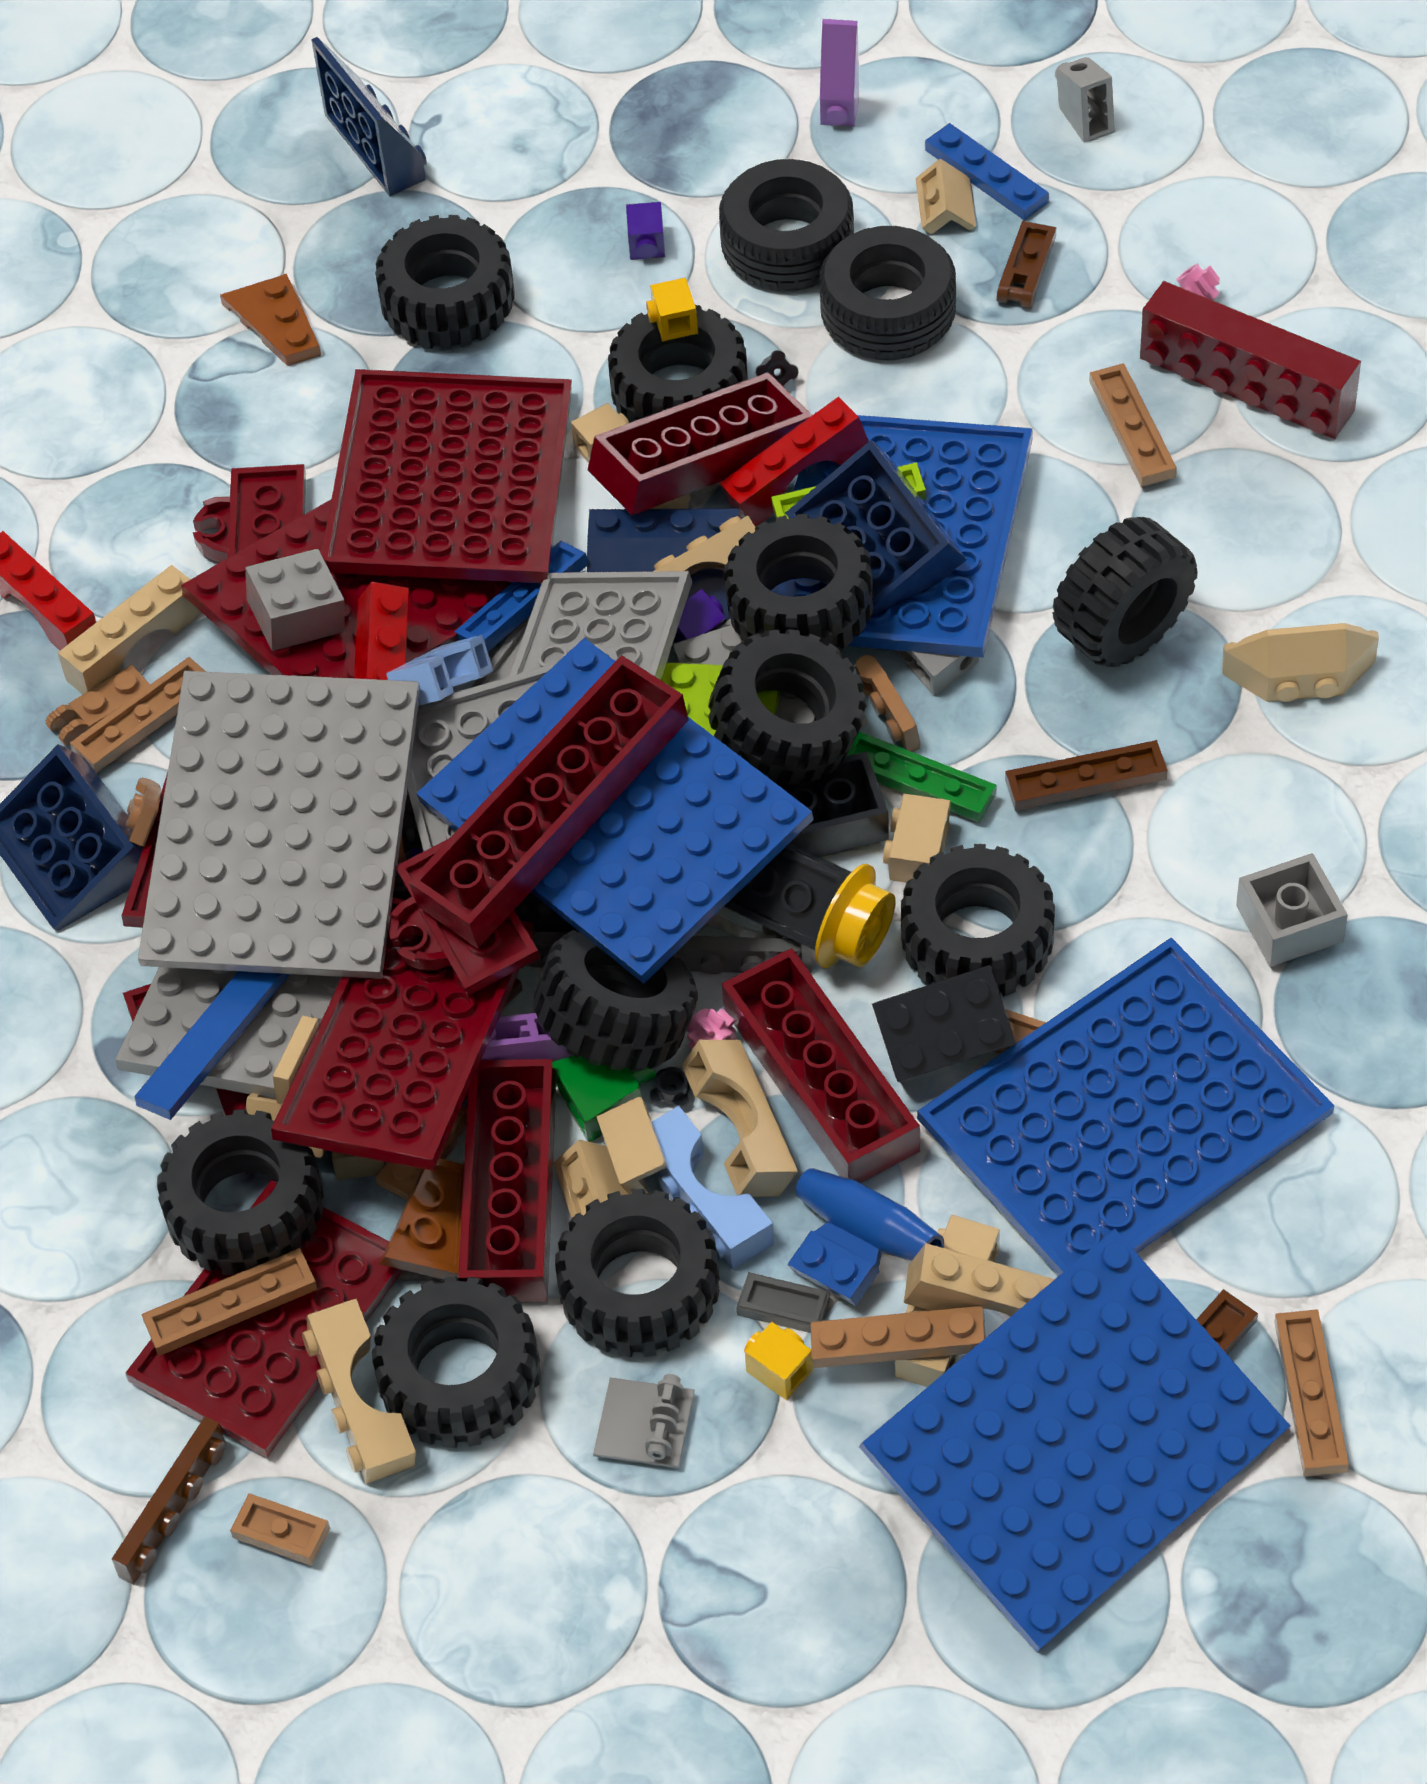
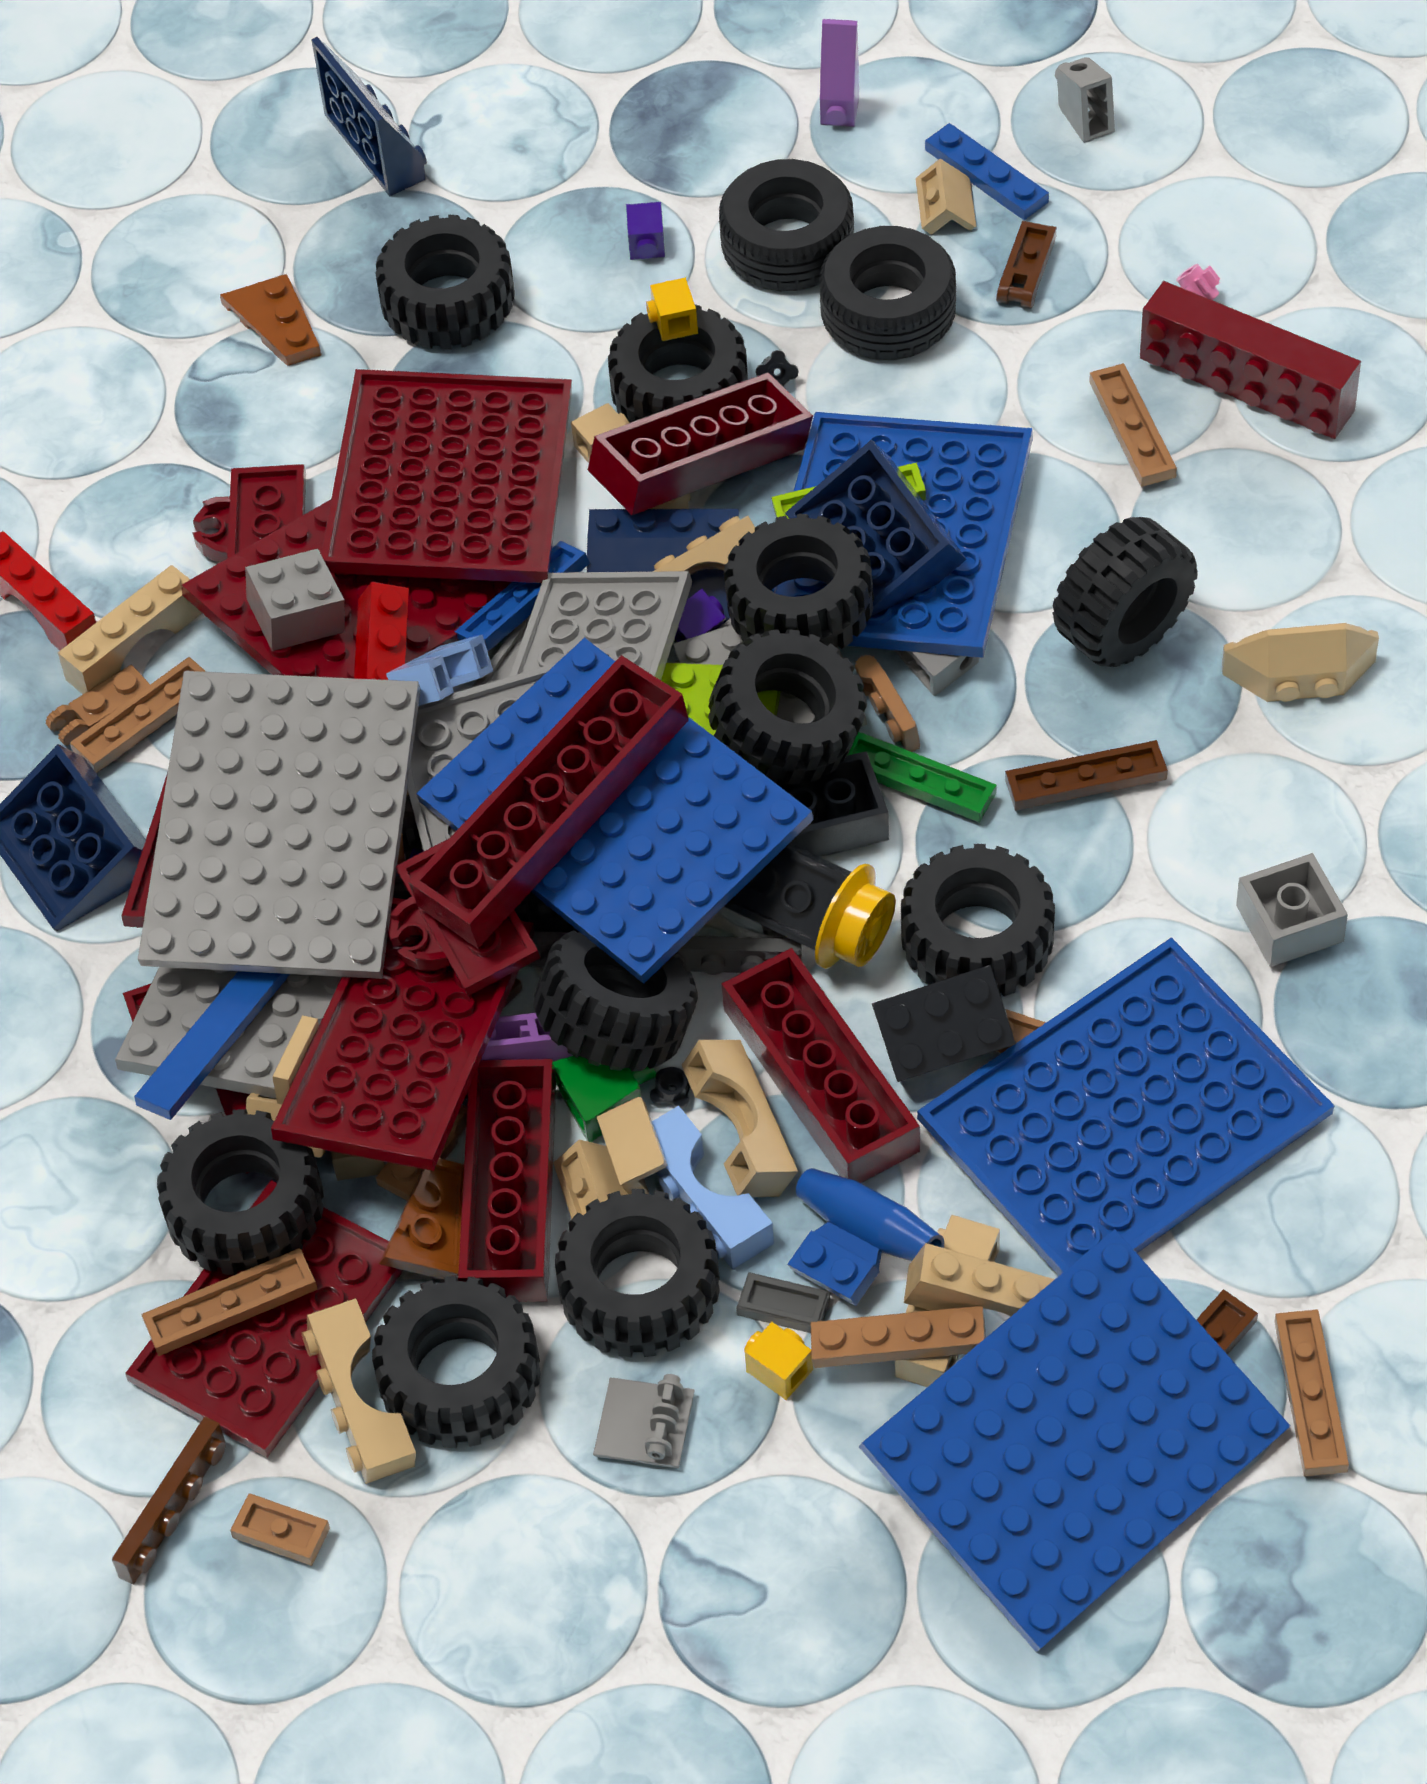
(143, 810): medium nougat hinge -> none
(711, 1026): bright pink gear -> none
(826, 436): red arch -> none
(919, 833): tan brick -> none

